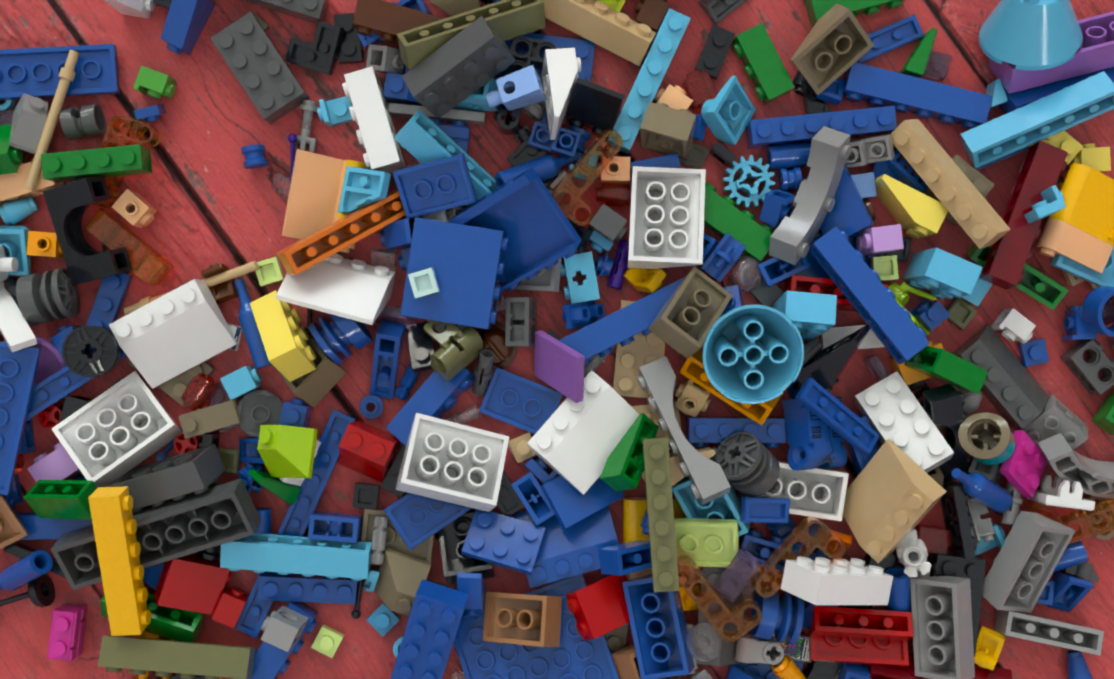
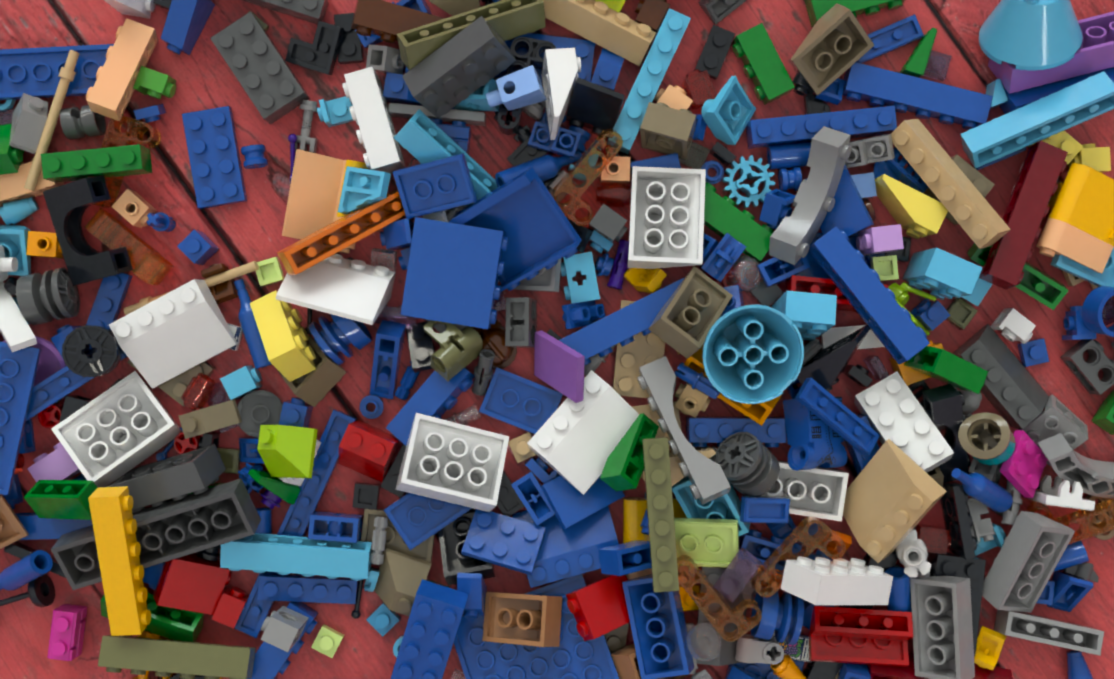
(119, 73): none -> light nougat brick
(161, 222): none -> blue axle
(198, 247): none -> blue brick
(214, 157): none -> blue plate
(270, 499): none -> dark purple plate
(424, 282): light aqua plate -> none
(607, 69): none -> blue slope
(697, 380): none -> blue axle
(718, 169): none -> blue plate
(858, 375): none -> black plate
(1052, 203): medium azure bracket -> none

